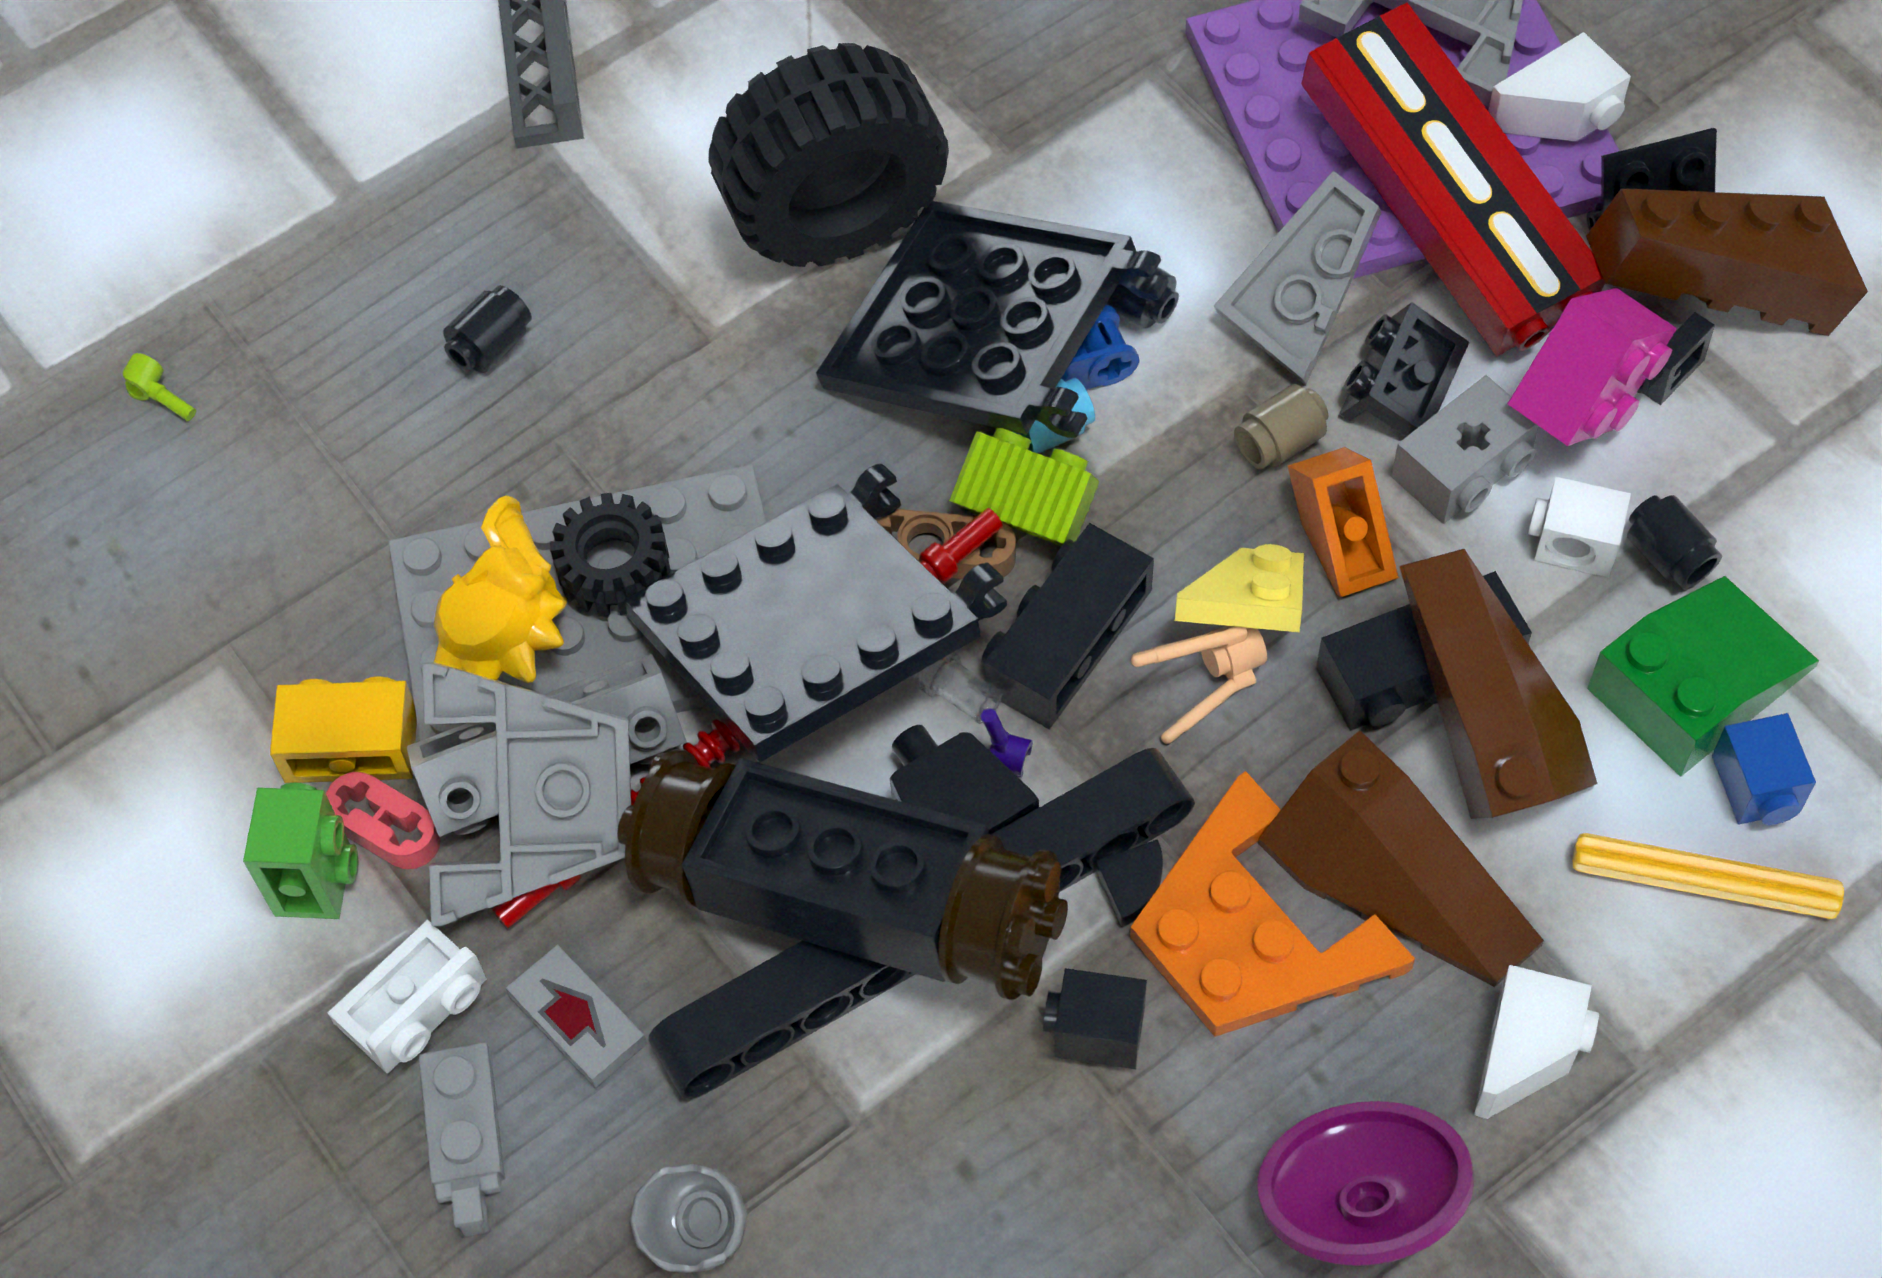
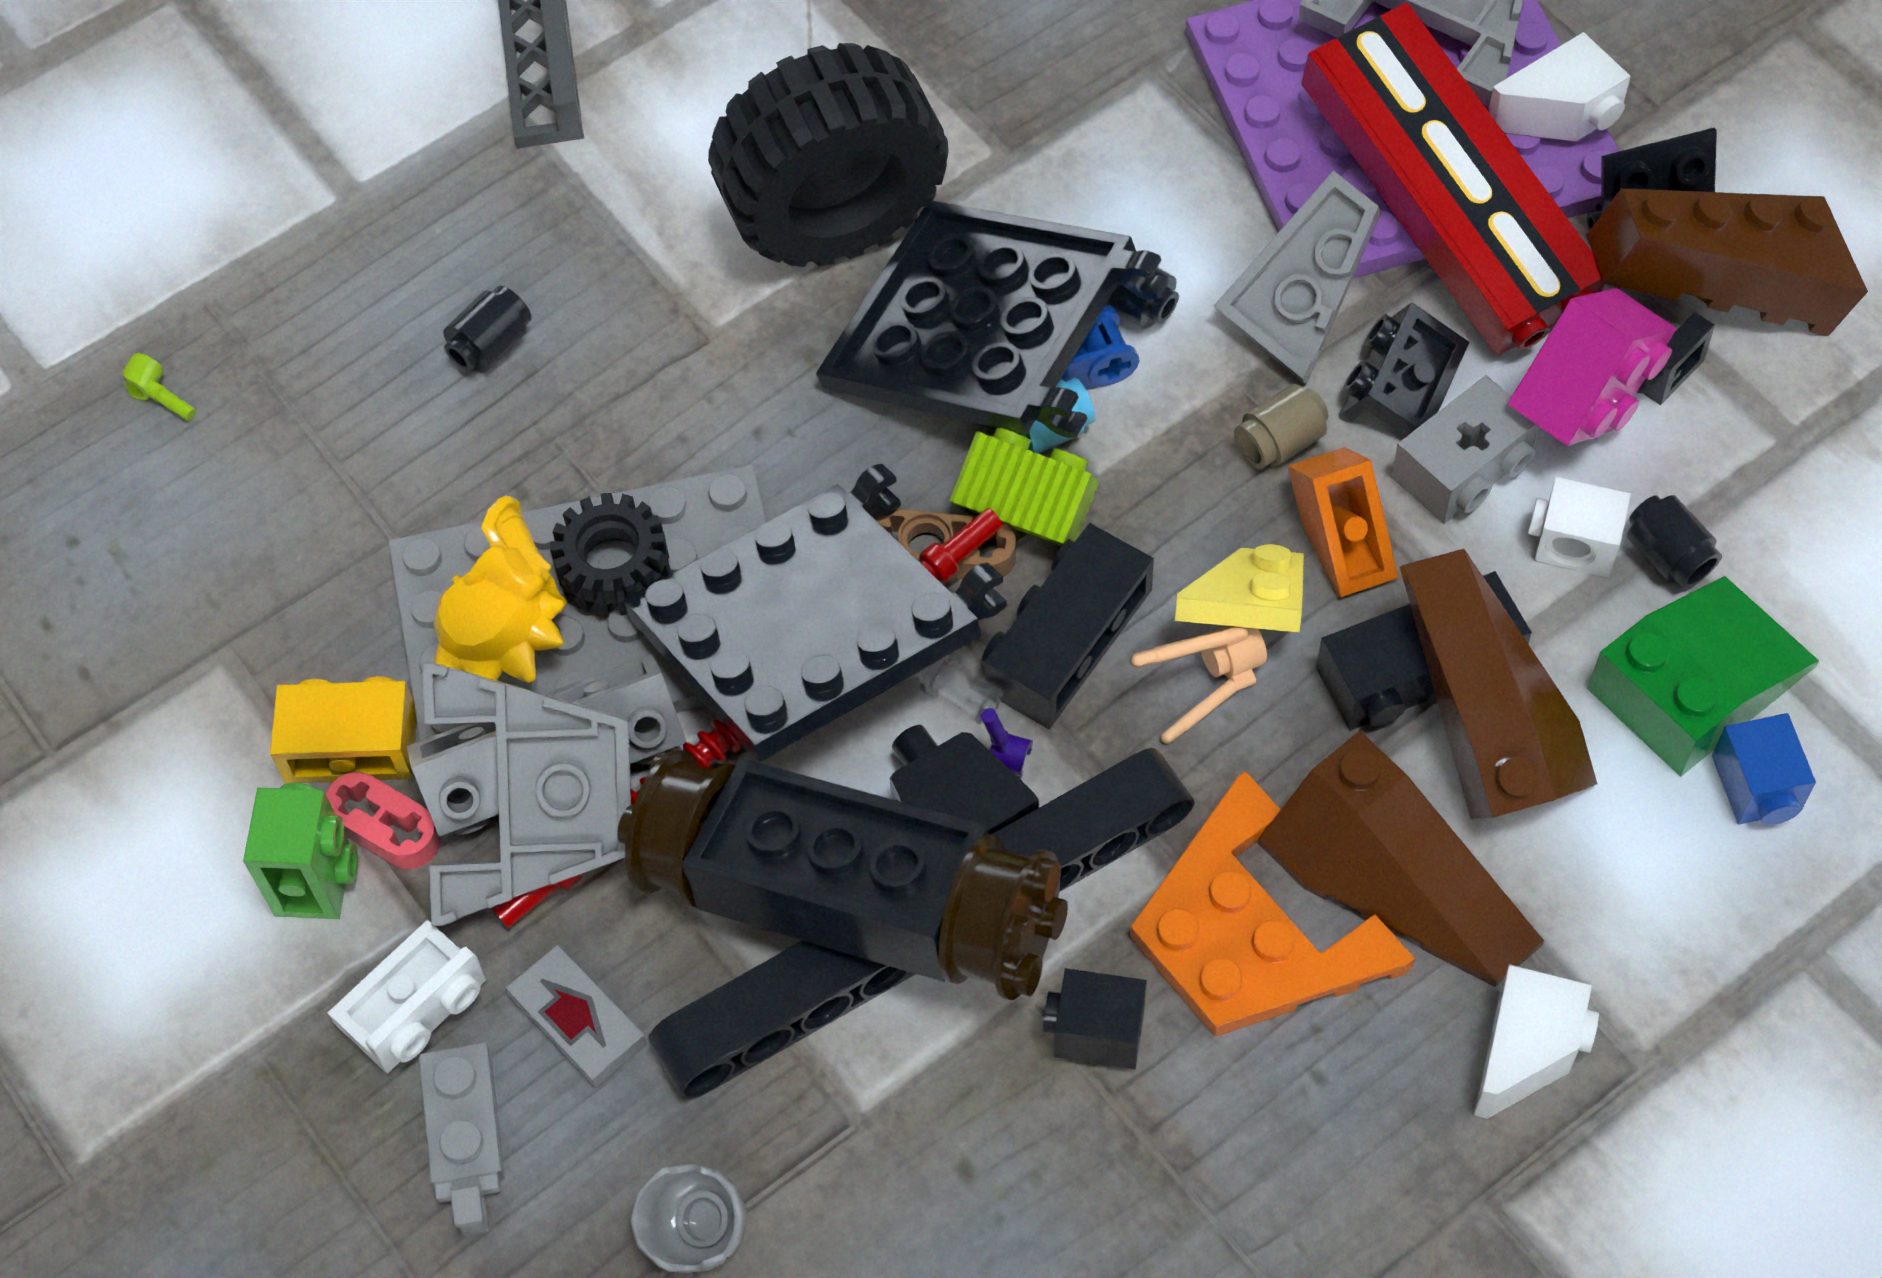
(1131, 879): black tile -> none
(1365, 1183): magenta dish -> none
(1708, 875): yellow axle -> none

